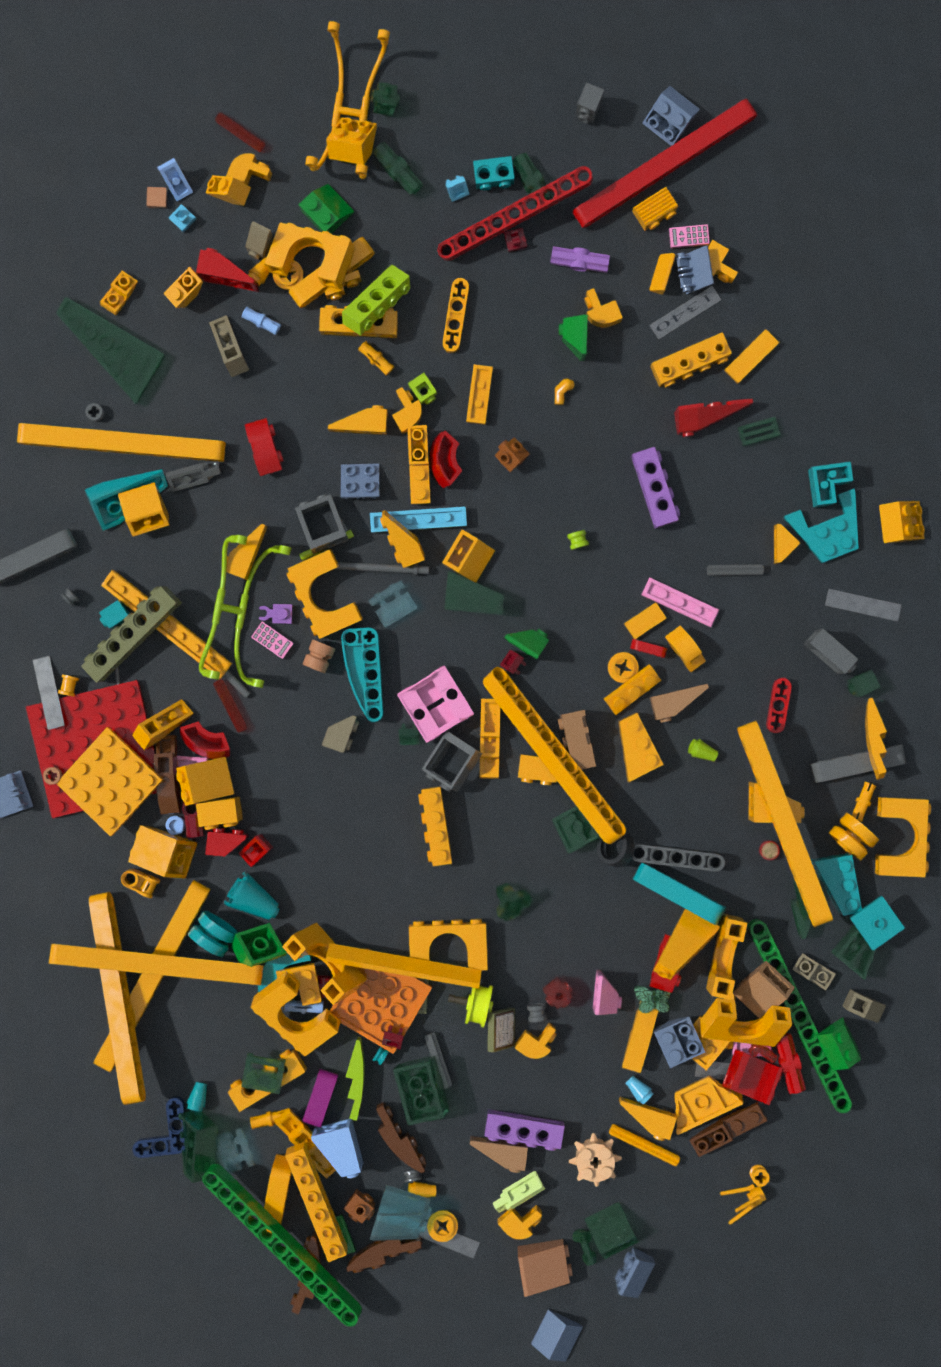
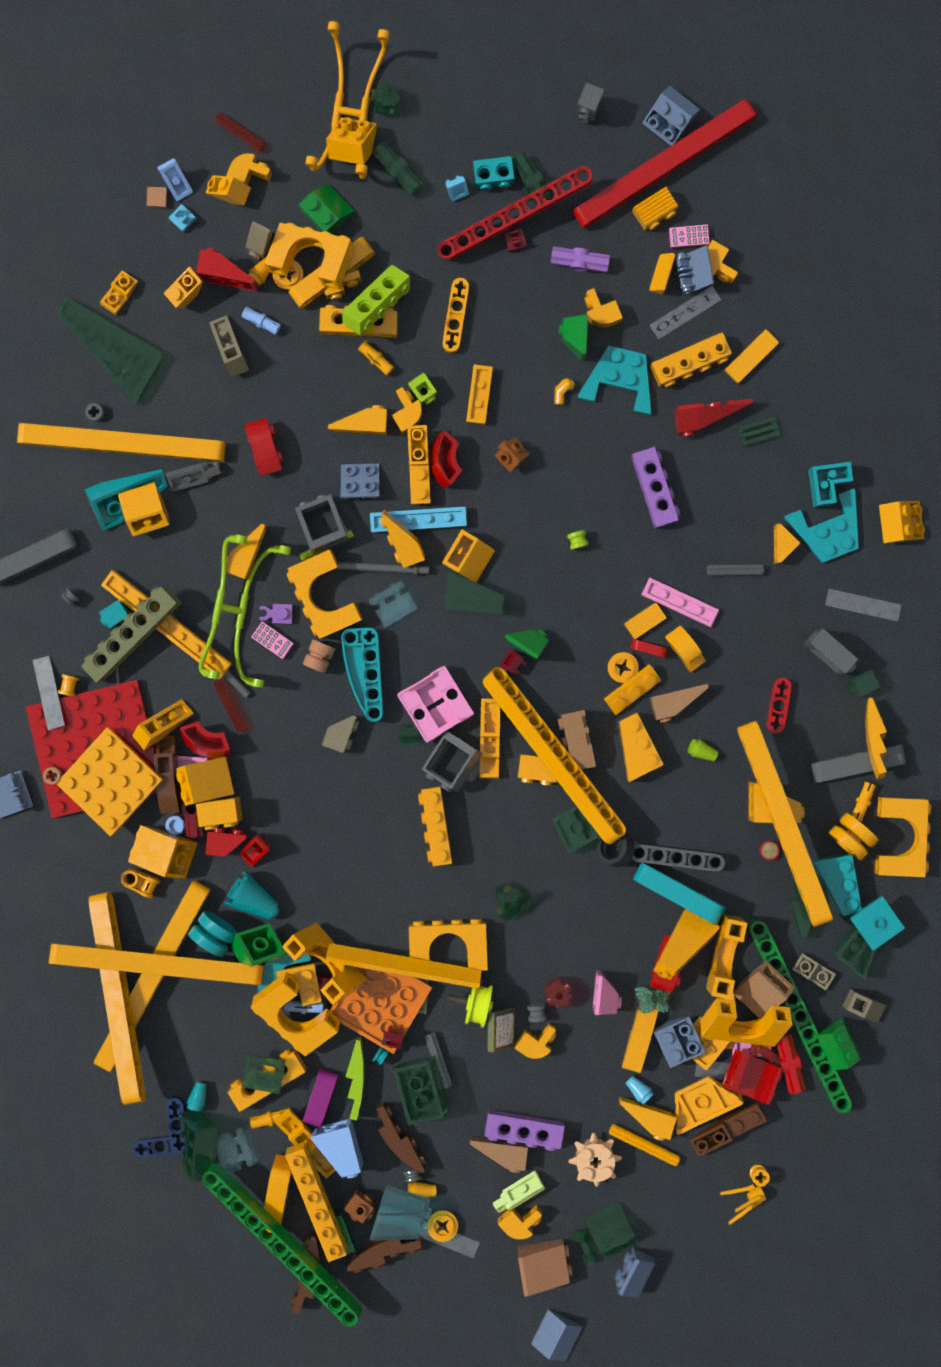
(622, 370): none -> teal wing

